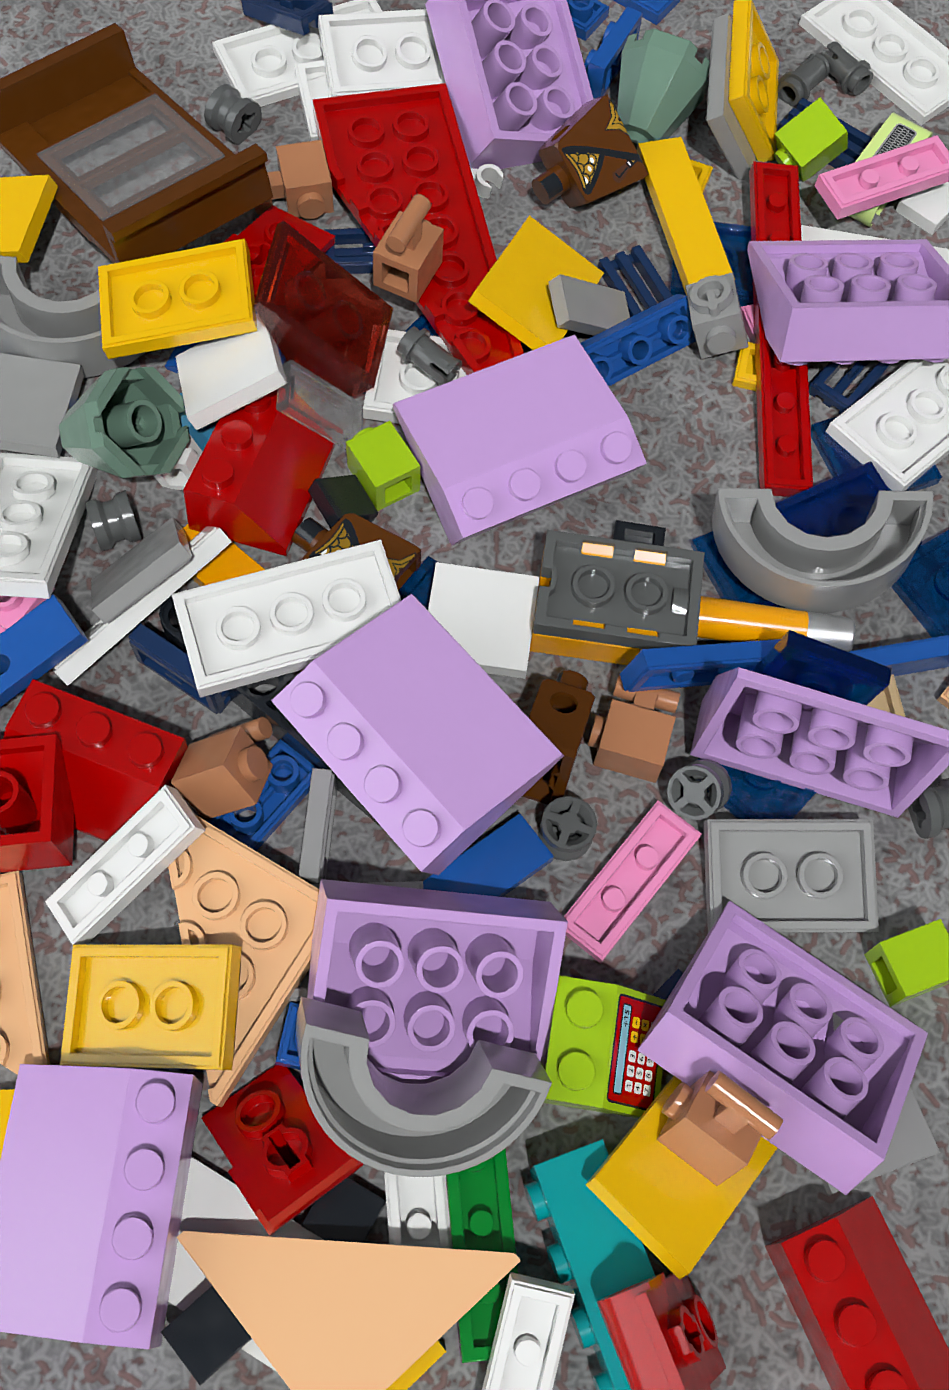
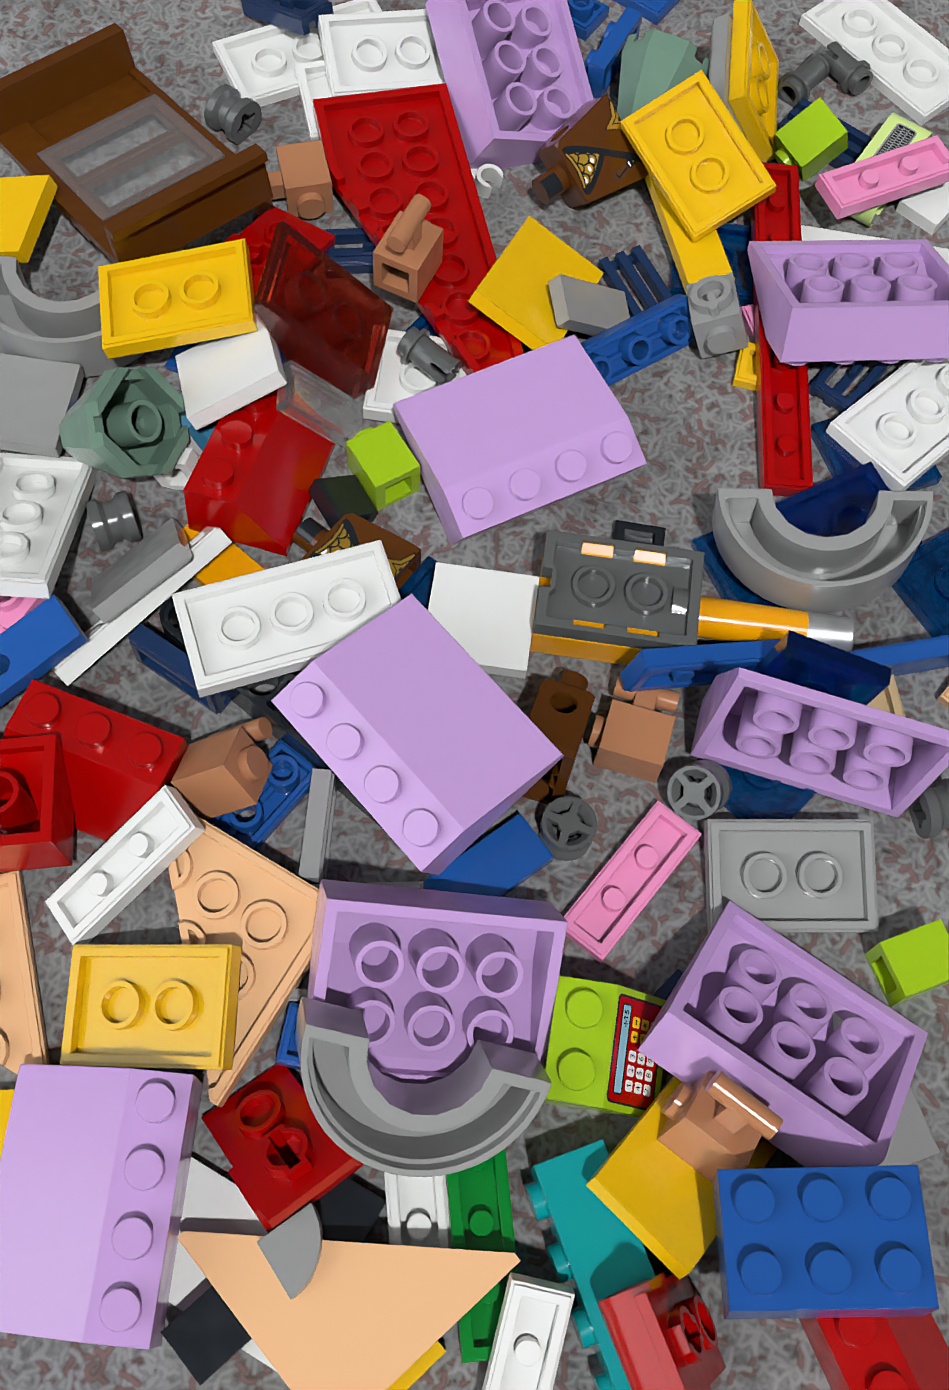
(295, 1249): none -> light grey tile
(698, 156): none -> yellow tile
(823, 1242): none -> blue brick

